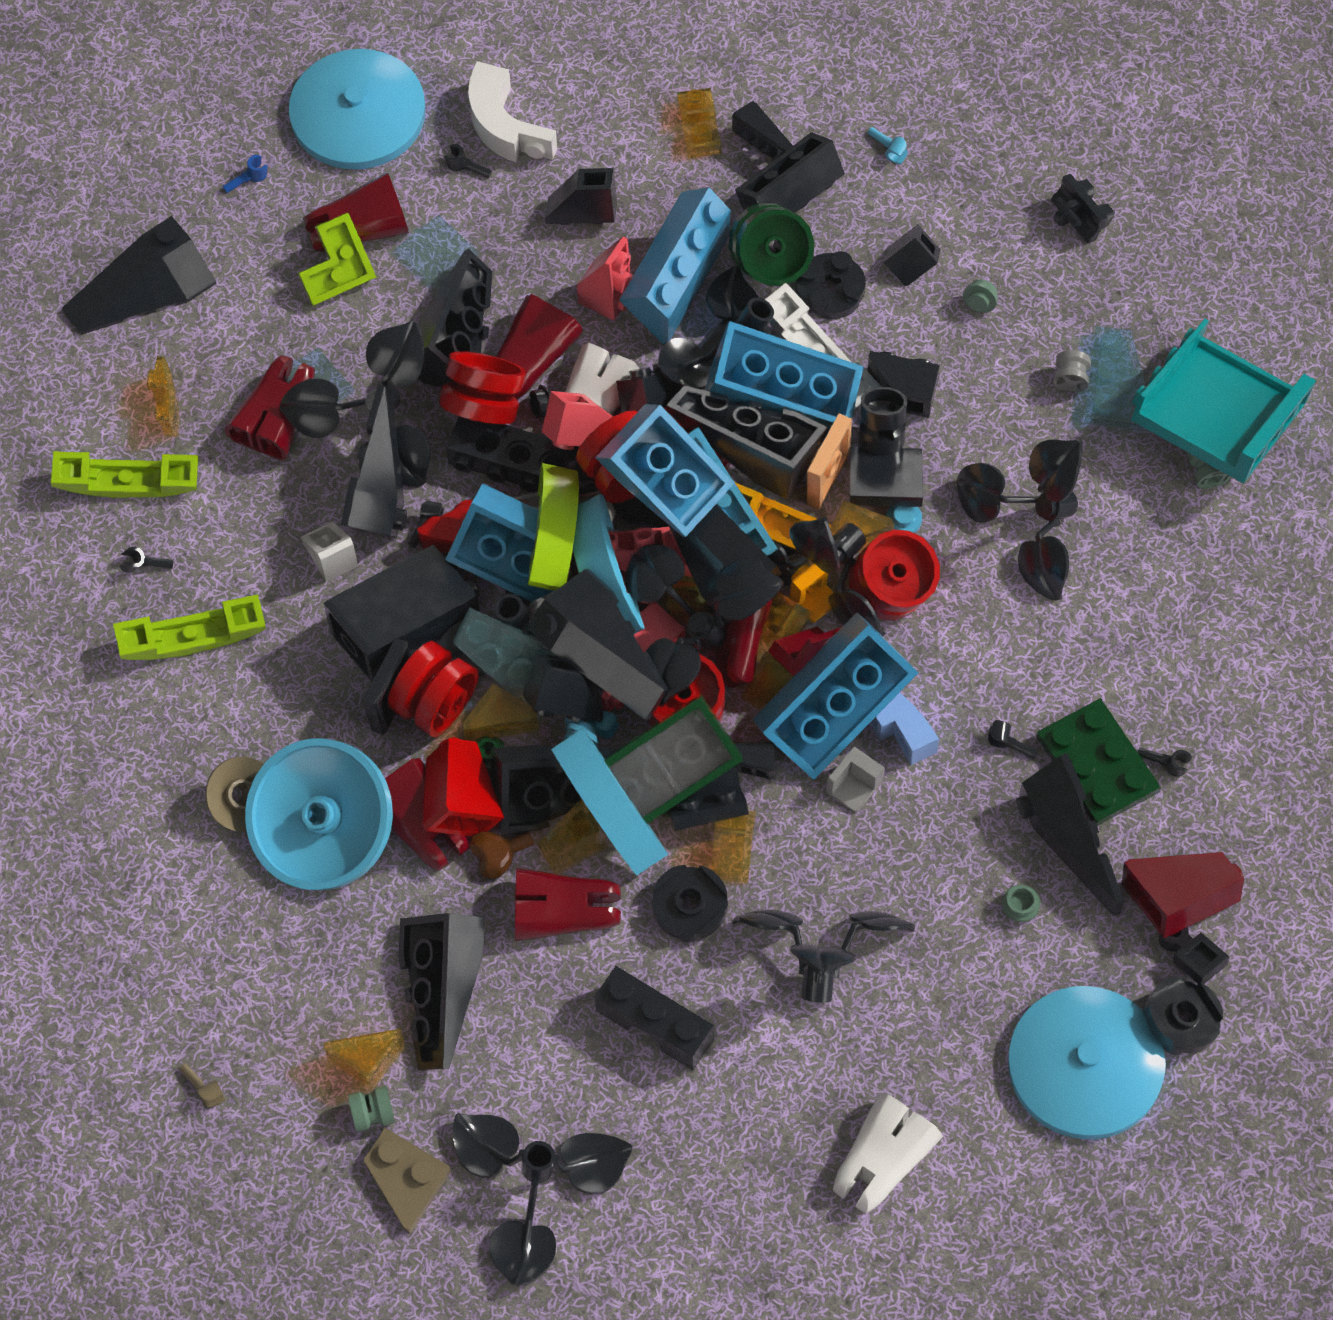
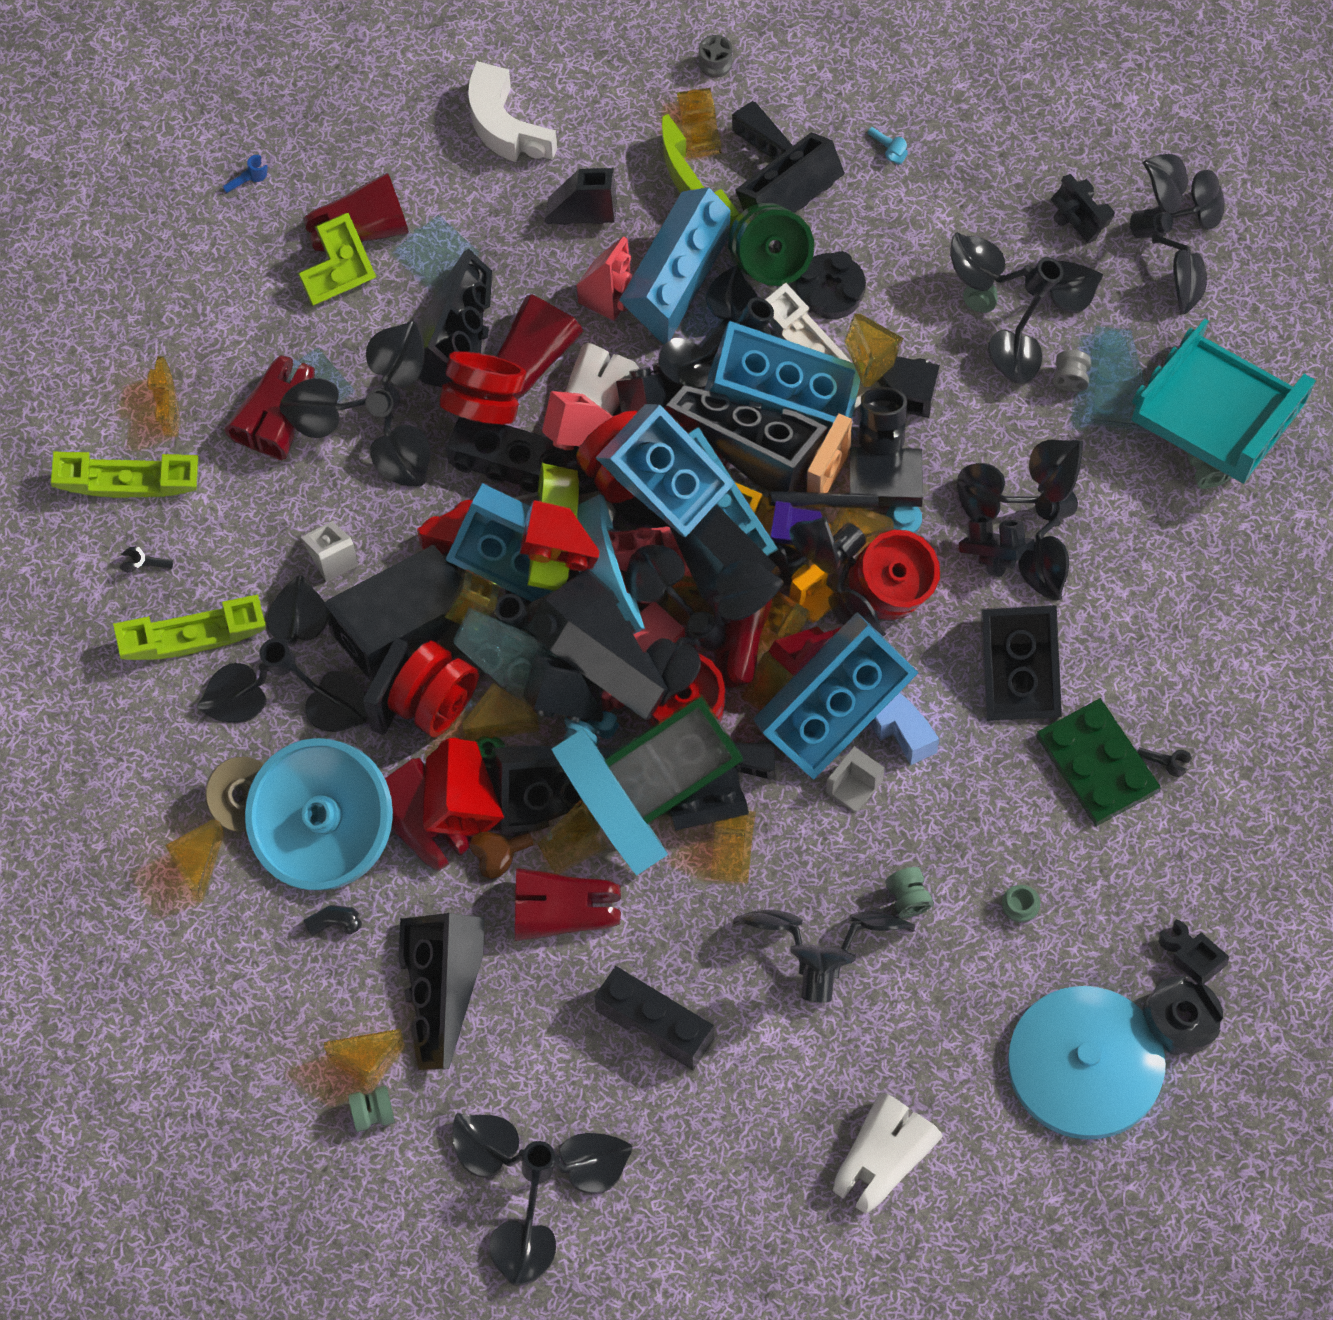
(148, 275): black wedge -> none
(196, 856): none -> clear yellow slope
(210, 1093): dark tan hand -> none
(236, 693): none -> black plant
(334, 915): none -> black arm
(357, 109): medium azure dish -> none
(376, 496): black wedge -> none
(405, 1176): dark tan wing -> none
(427, 510): black hand -> none
(460, 162): black hand -> none
(473, 593): none -> clear yellow slope
(539, 401): black plate -> none
(557, 536): none -> red slope
(680, 172): none -> lime slope
(690, 881): black plate -> none
(713, 47): none -> dark grey wheel
(785, 517): none -> dark purple panel
(832, 500): none -> black bar
(871, 348): none -> clear yellow slope
(909, 892): none -> sand green wheel
(911, 255): black panel -> none
(995, 549): none -> black hips
(1000, 737): black hand -> none
(1021, 662): none -> black slope
(1057, 814): black wedge -> none
(1069, 284): none -> black plant
(1169, 183): none -> black plant
(1182, 888): dark red slope -> none

